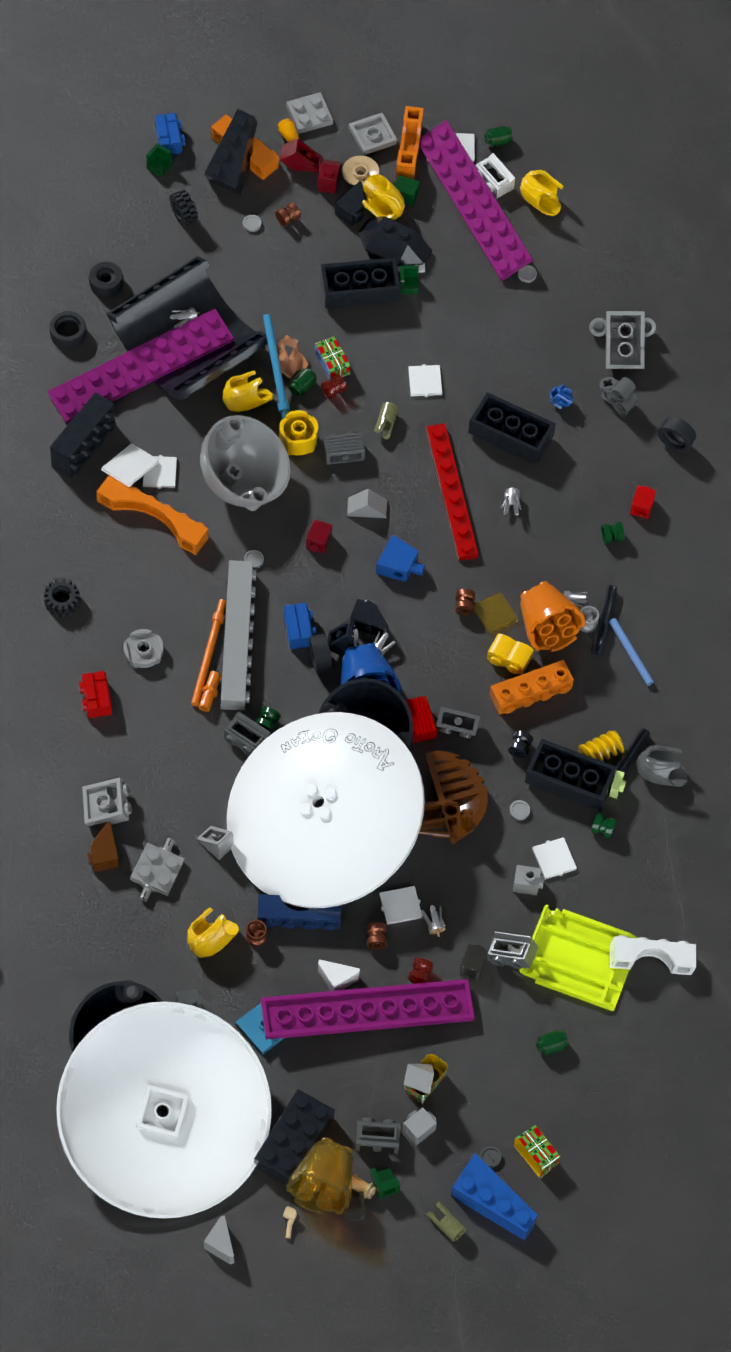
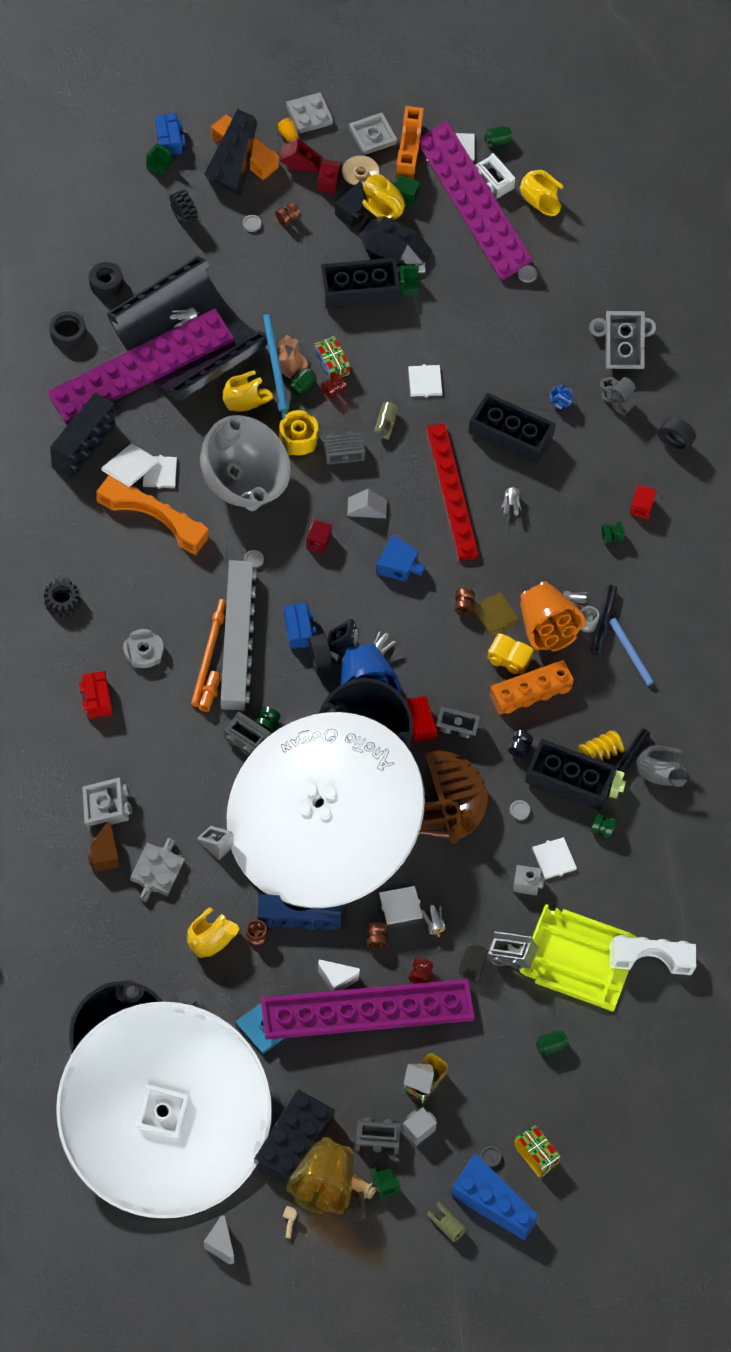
(369, 618): black slope -> none

